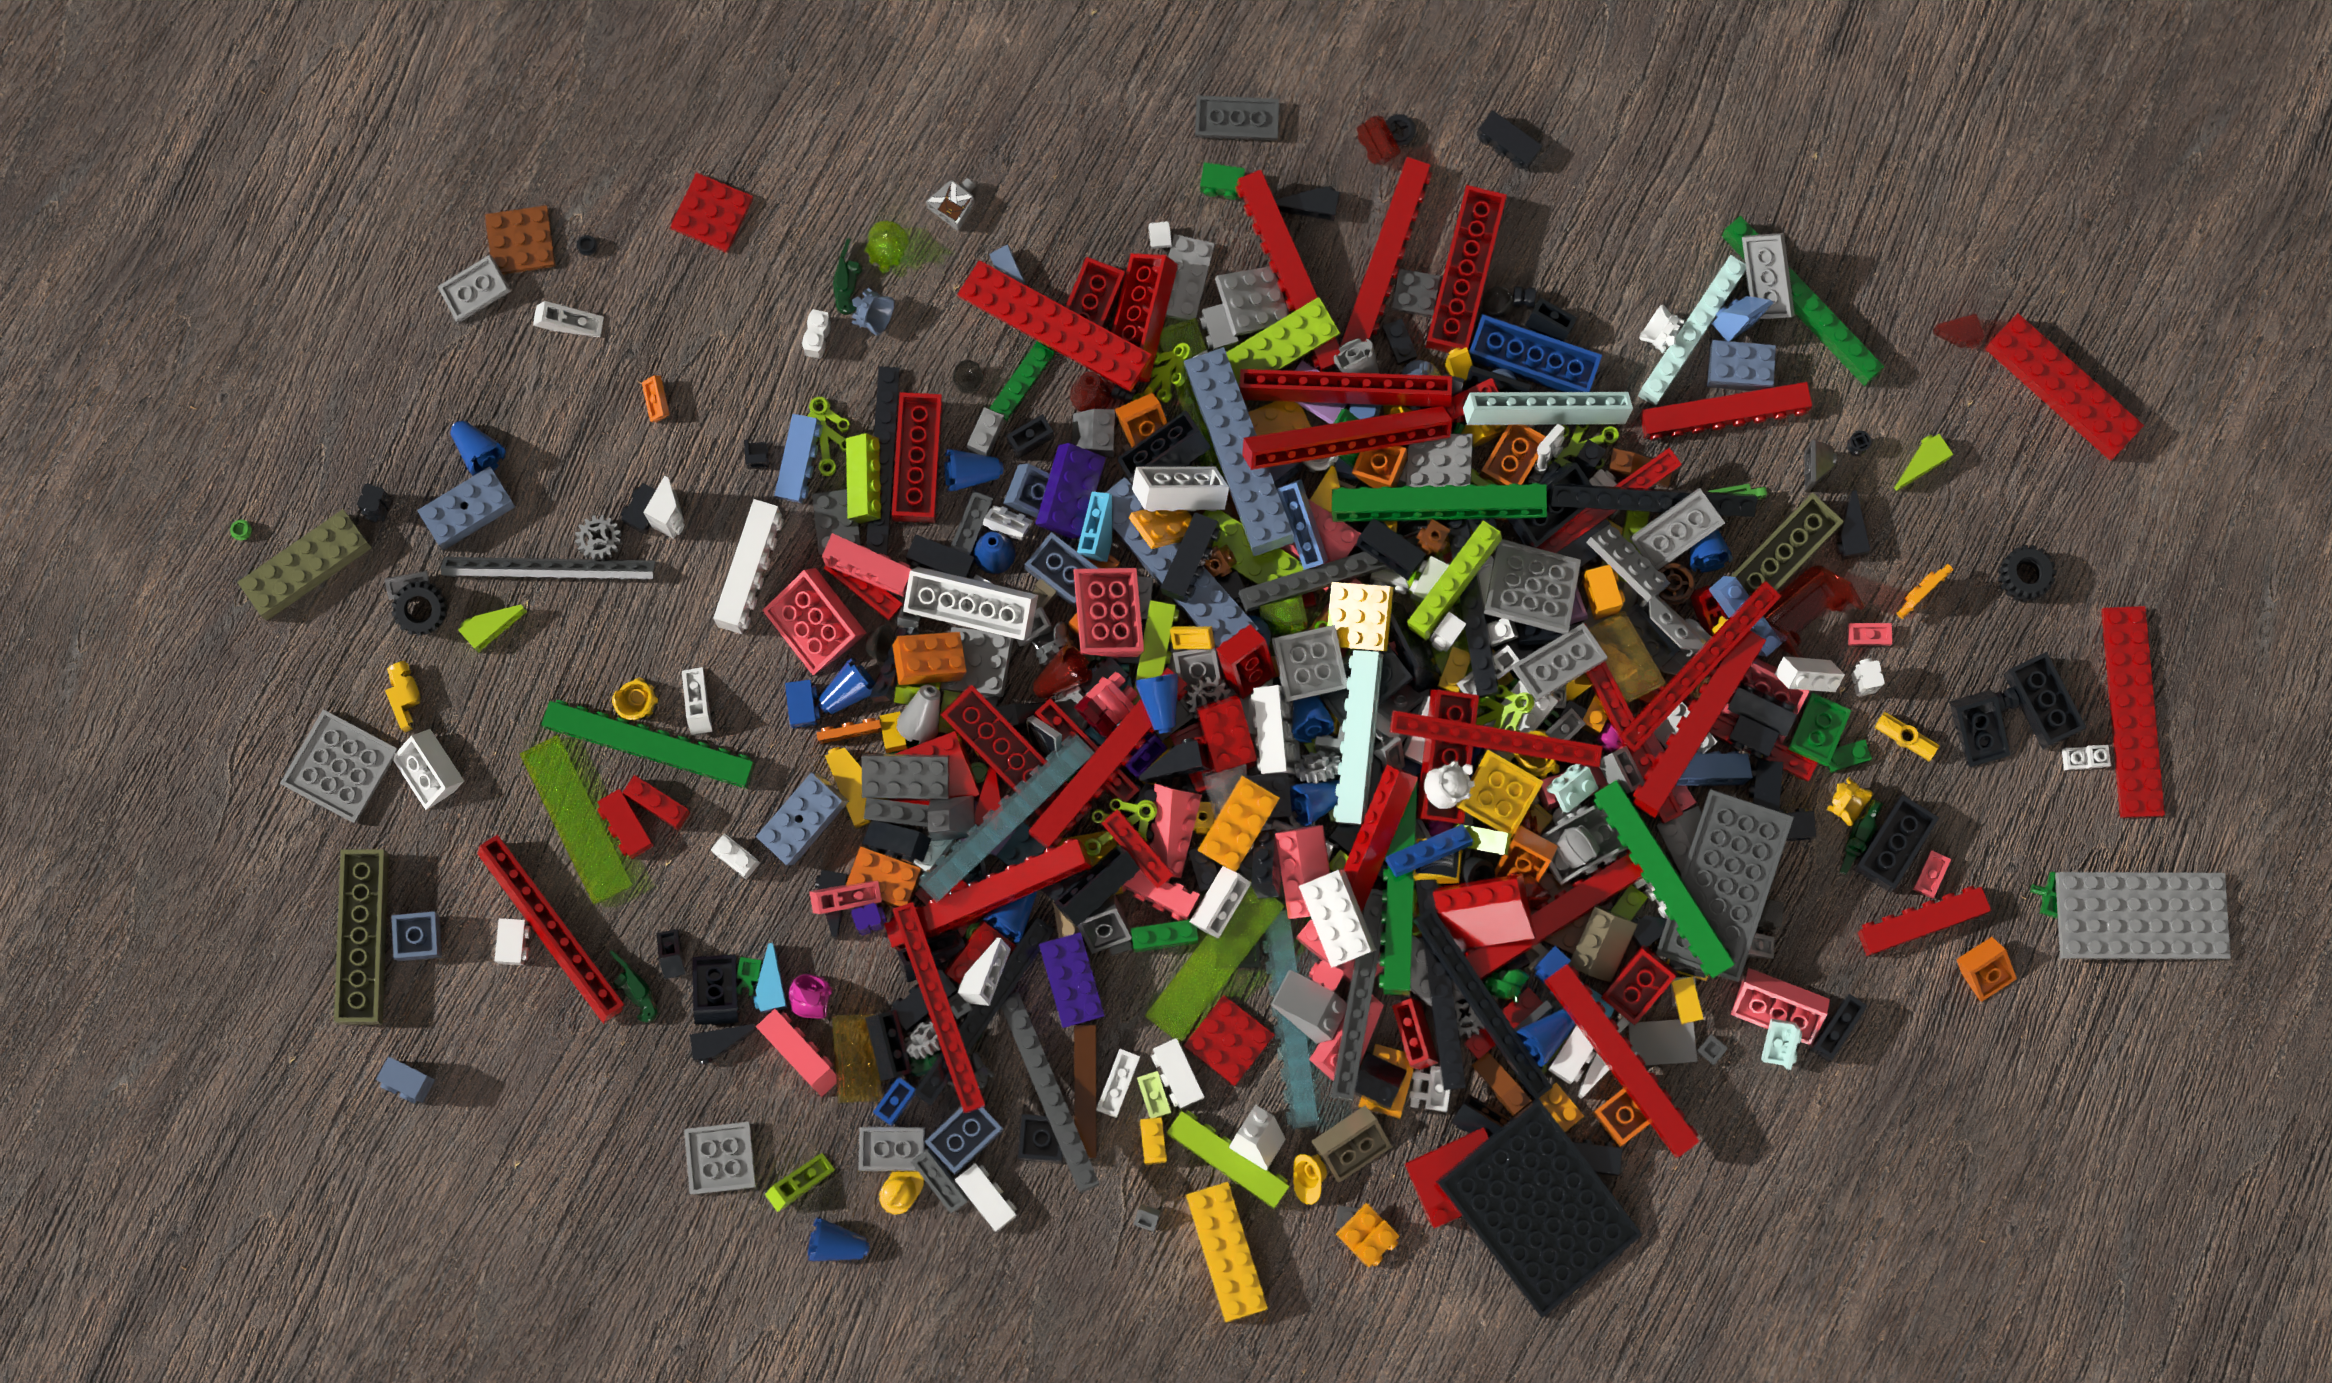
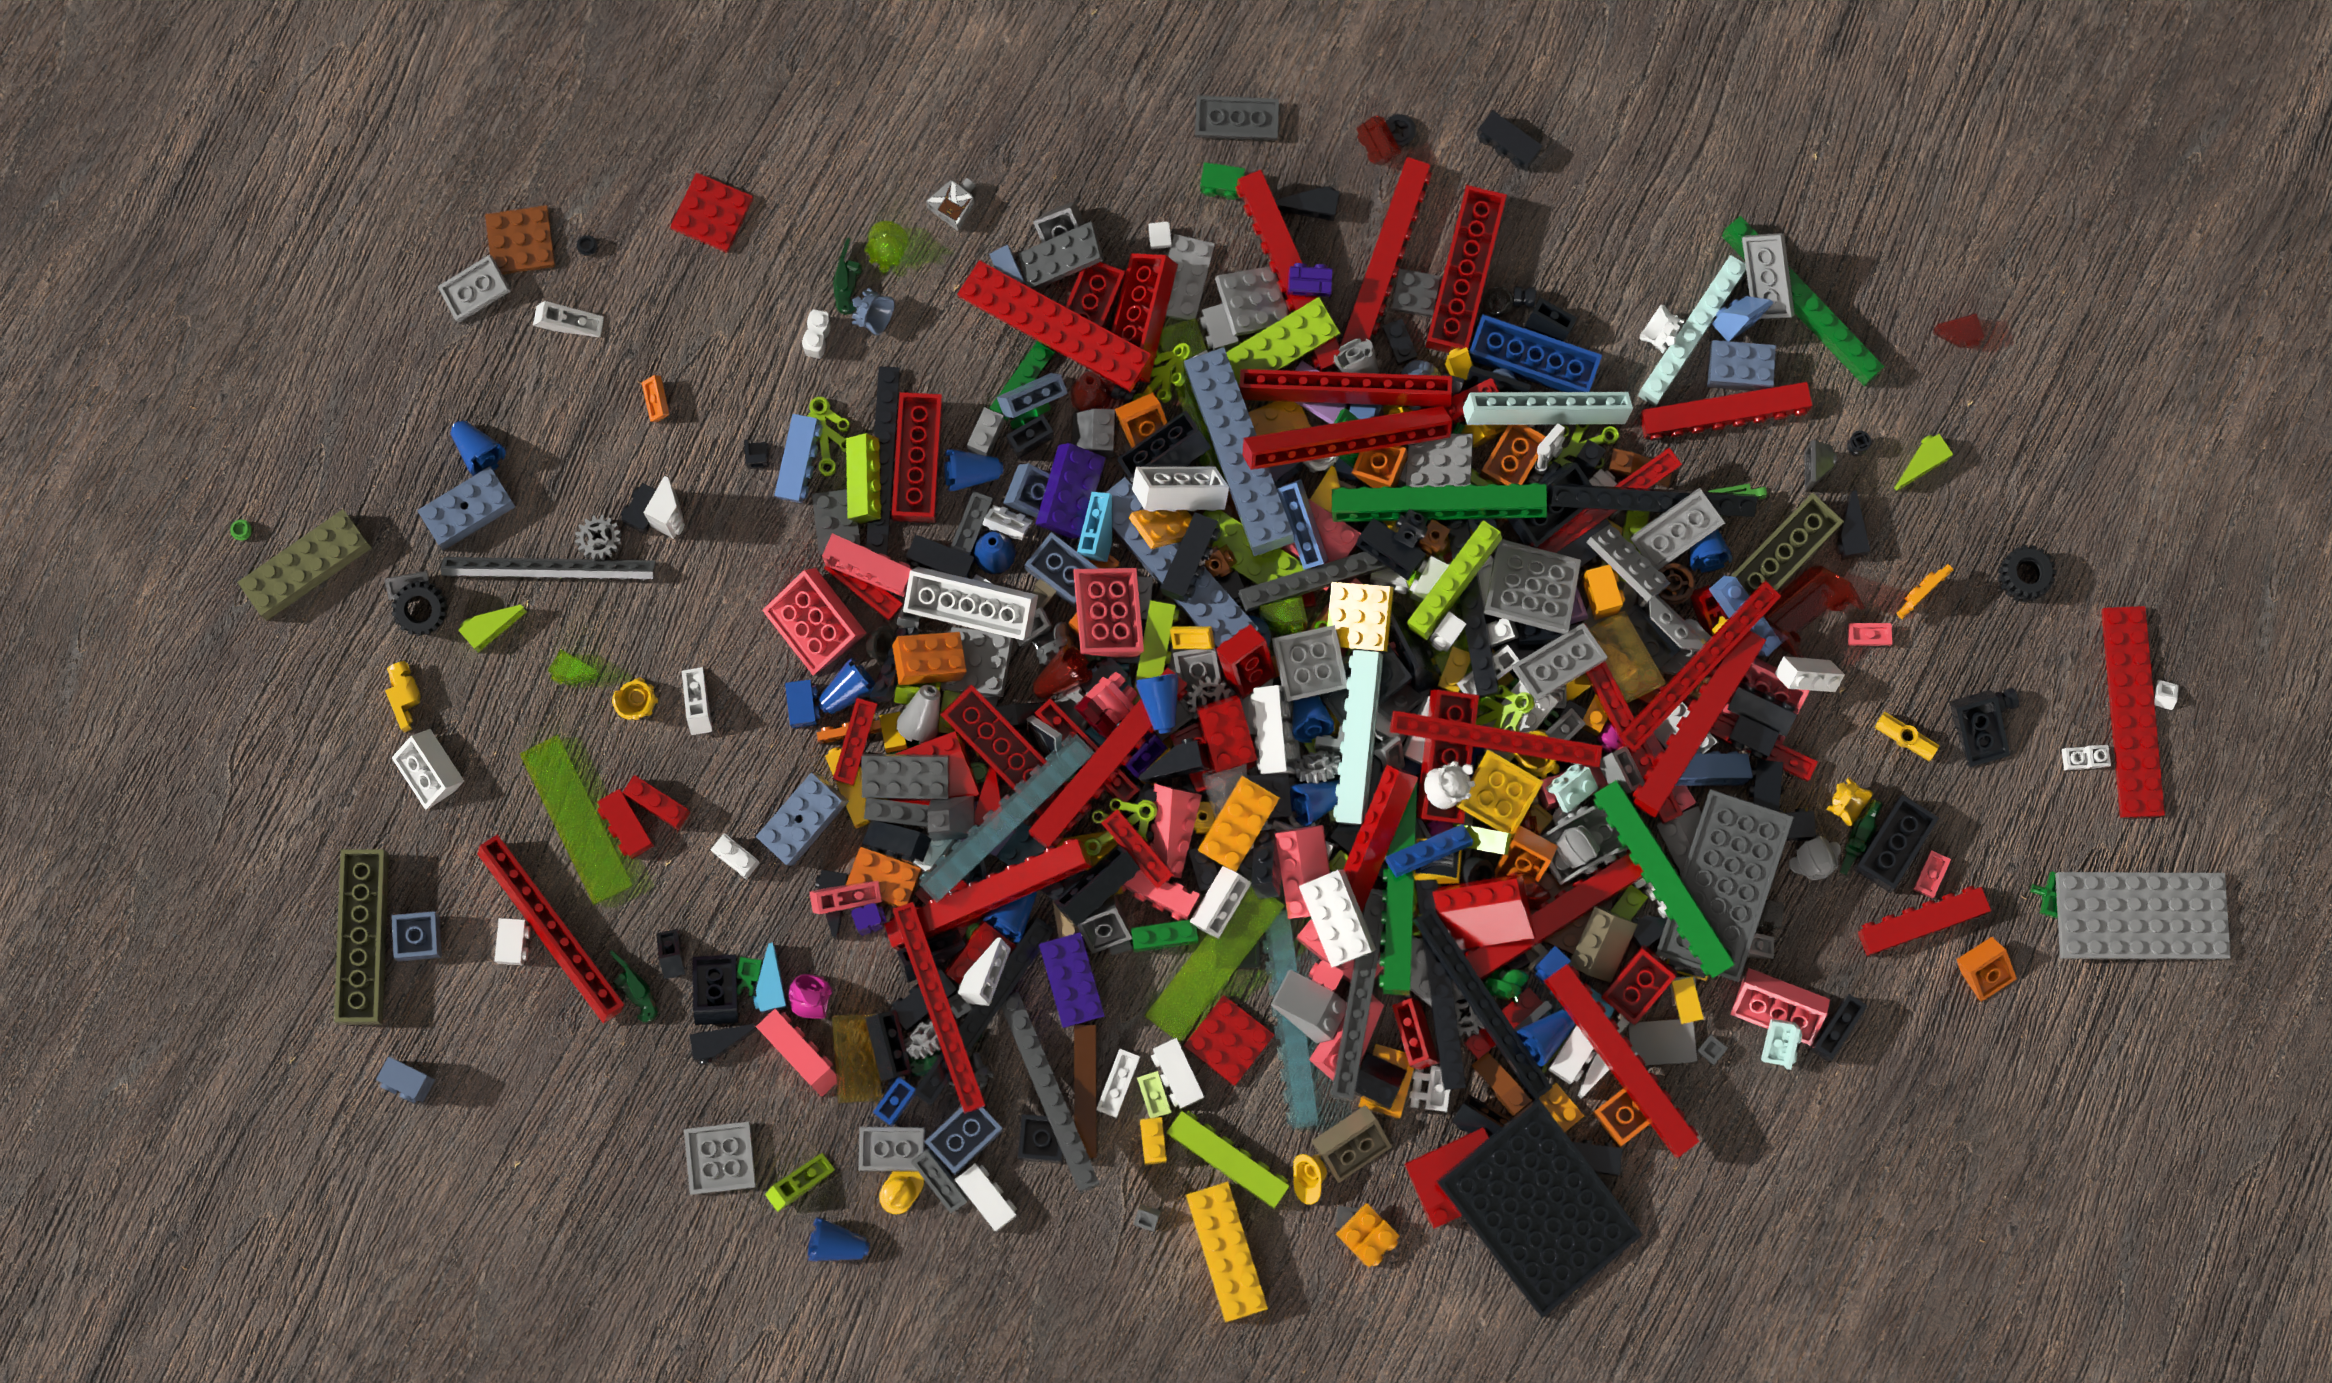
(339, 766): light grey plate -> none
(374, 503): black brick -> none
(570, 670): none -> clear neon green slope
(648, 744): green brick -> none
(748, 566): white brick -> none
(855, 742): none -> red plate
(967, 377): clear smoke hair -> none
(1028, 416): none -> green slope
(1032, 395): none -> sand blue brick
(1058, 221): none -> flat silver slope
(1061, 256): none -> dark grey plate
(1258, 1138): white slope -> none
(1310, 280): none -> dark purple brick
(1410, 528): none -> black brick
(1816, 858): none -> light grey piece
(1819, 729): green plate -> none
(1849, 756): green plate -> none
(1867, 677): white brick -> none
(2045, 700): black brick -> none
(2064, 386): red brick -> none
(2165, 694): none -> white slope

